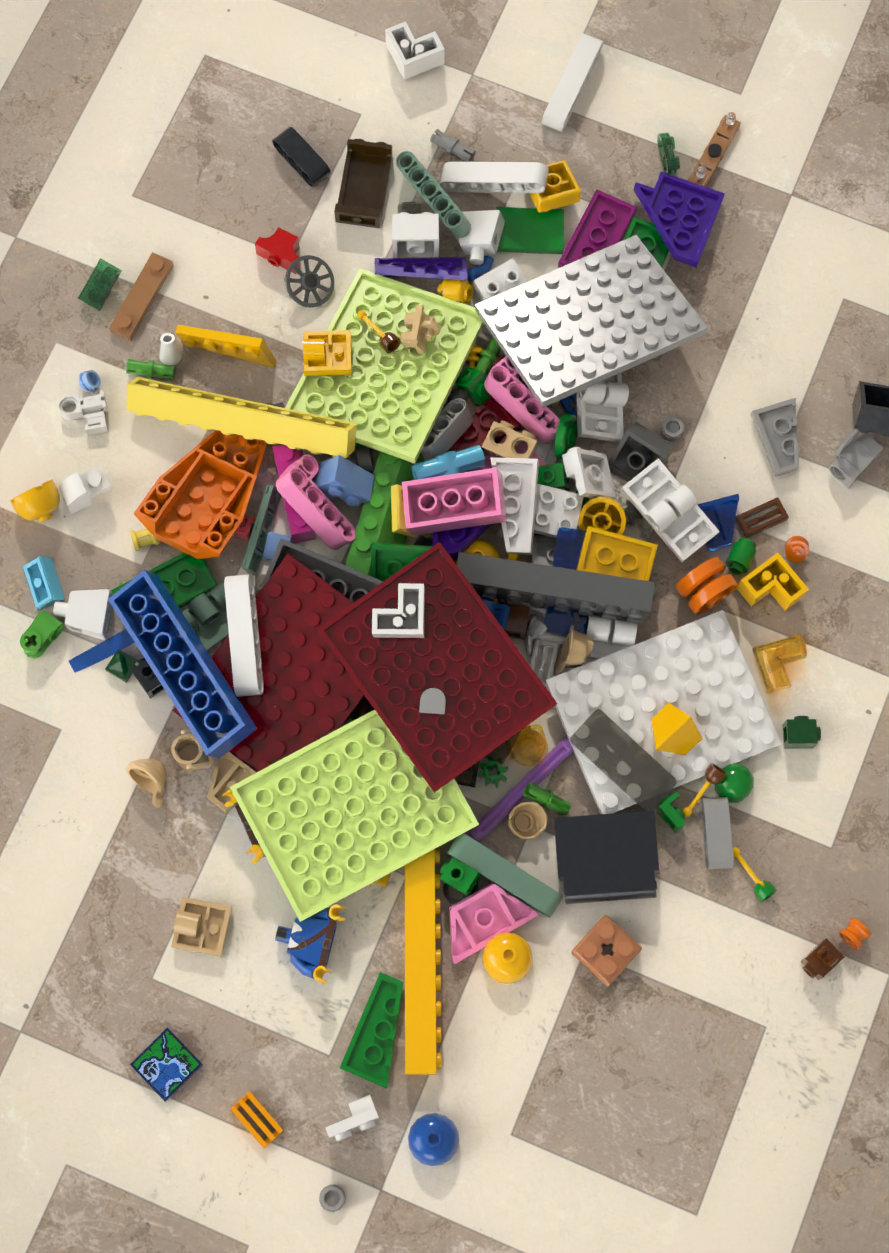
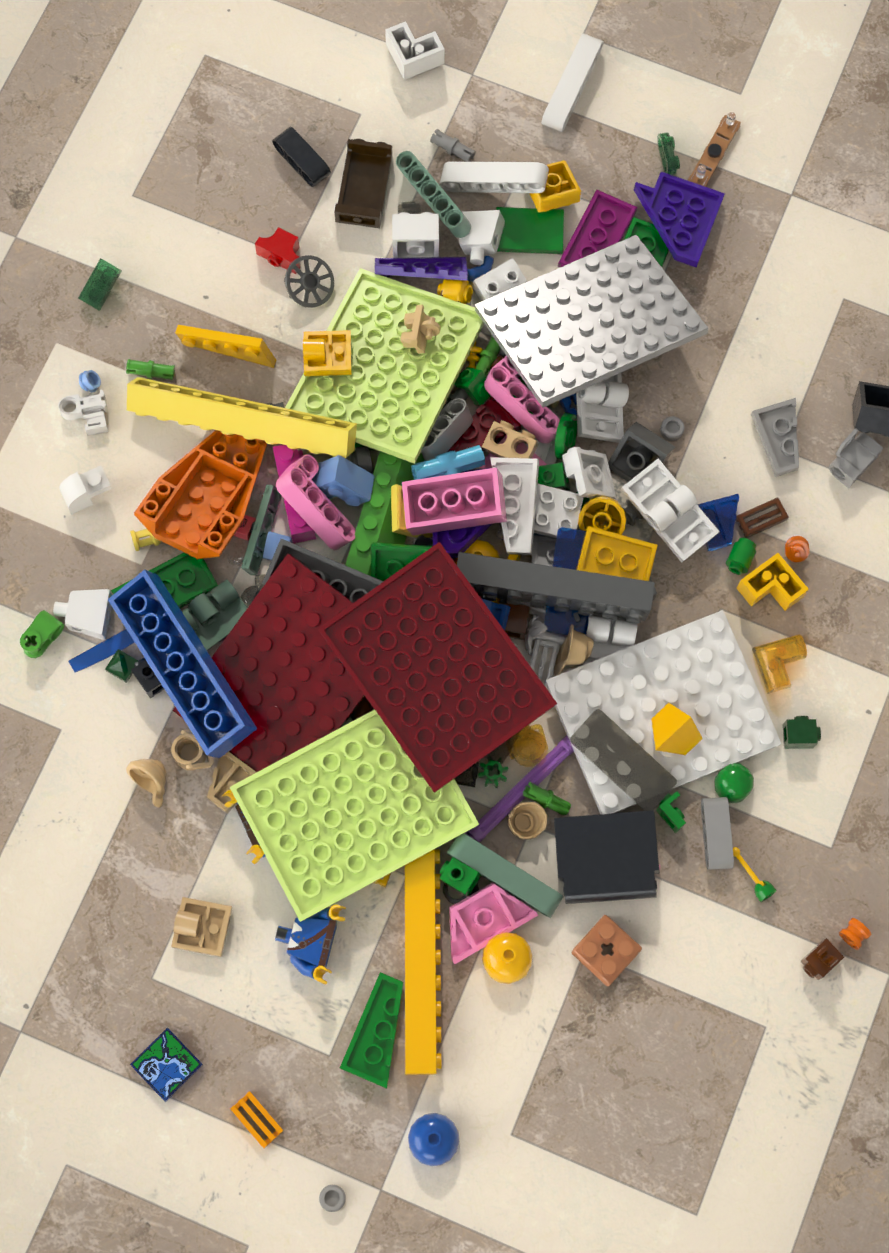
(37, 502): yellow cylinder -> none
(43, 582): medium azure slope -> none
(141, 296): medium nougat plate -> none
(169, 350): white cone -> none
(243, 635): white beam -> none
(363, 1116): white plate -> none
(388, 340): reddish brown hinge -> none
(407, 620): white brick -> none
(432, 702): light grey tile -> none
(706, 585): orange wheel -> none
(713, 775): hinge -> none

